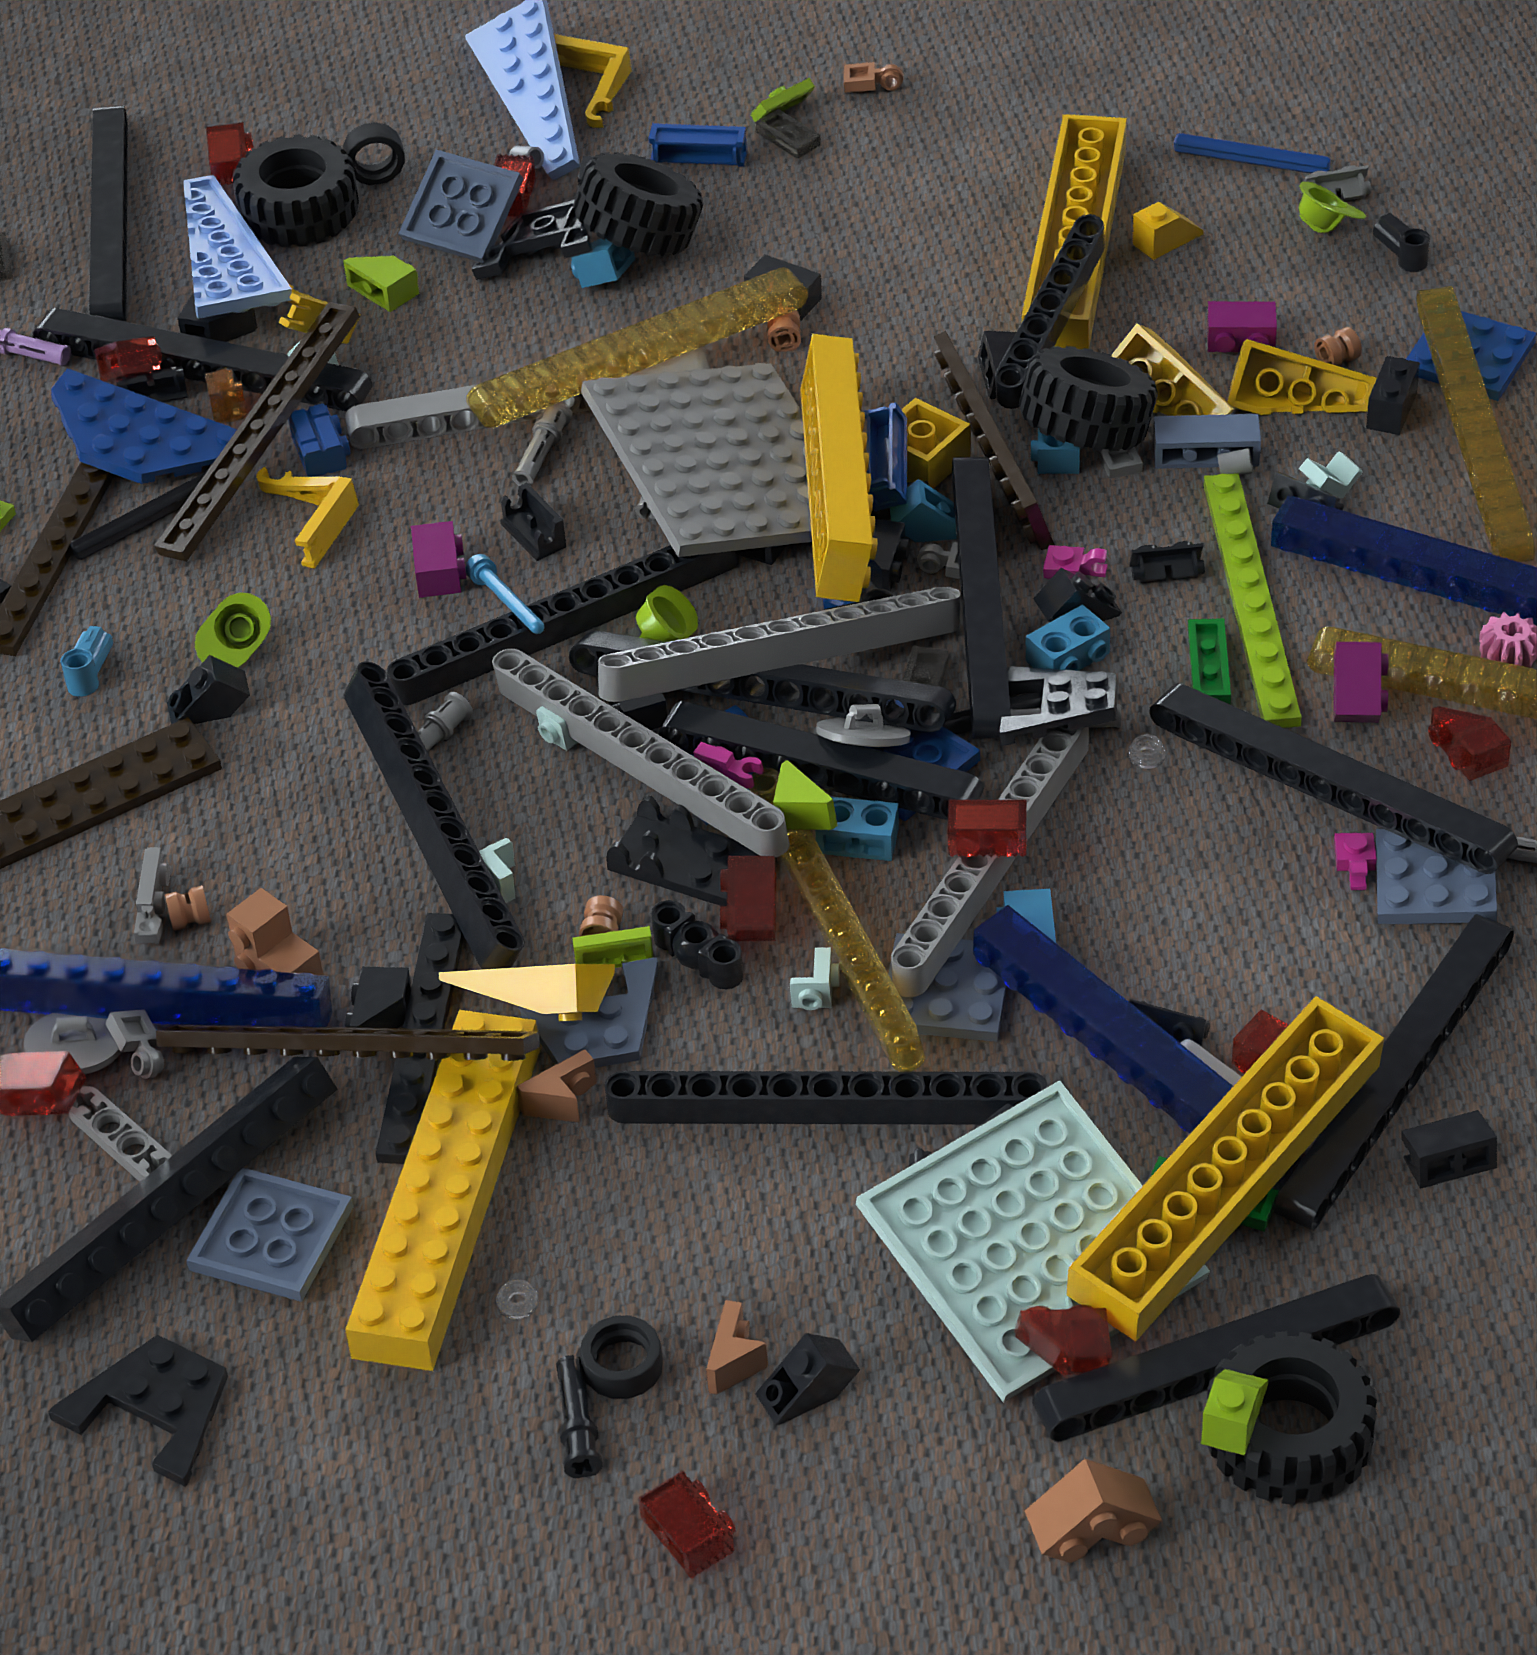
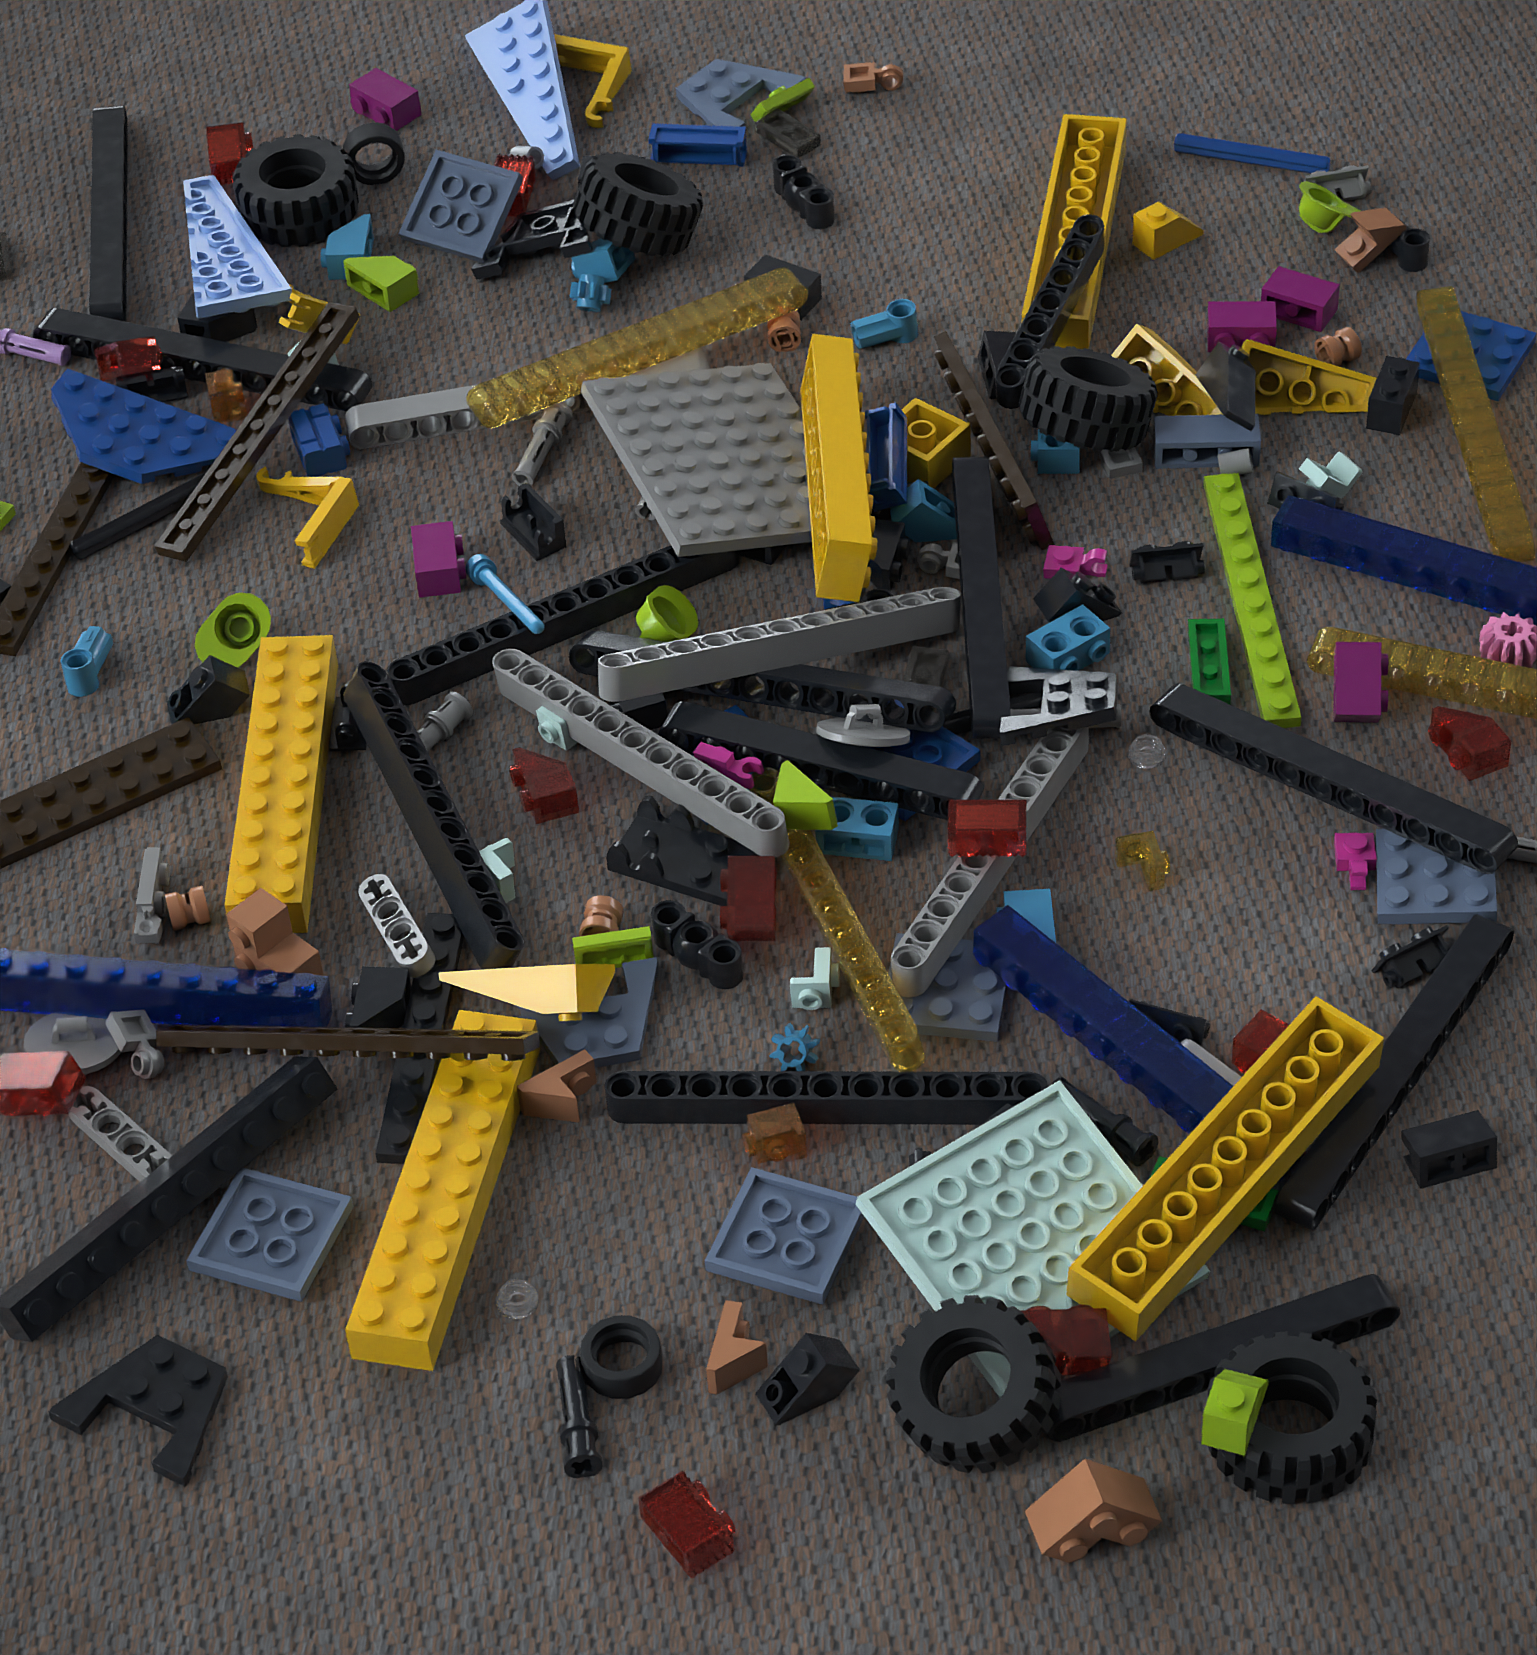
(284, 774): none -> yellow brick
(345, 731): none -> black hinge
(347, 242): none -> dark azure slope
(385, 99): none -> magenta brick
(396, 924): none -> light grey beam
(545, 785): none -> clear red slope
(590, 293): none -> dark azure gear
(725, 86): none -> sand blue wing
(775, 1134): none -> clear orange brick
(784, 1048): none -> dark azure gear
(785, 1236): none -> sand blue plate
(803, 192): none -> black piece
(894, 324): none -> dark azure piece
(941, 1342): none -> black tyre
(1116, 1128): none -> black pin
(1143, 850): none -> clear yellow bracket
(1230, 383): none -> black slope
(1301, 298): none -> magenta brick
(1374, 233): none -> nougat slope
(1400, 962): none -> black hinge

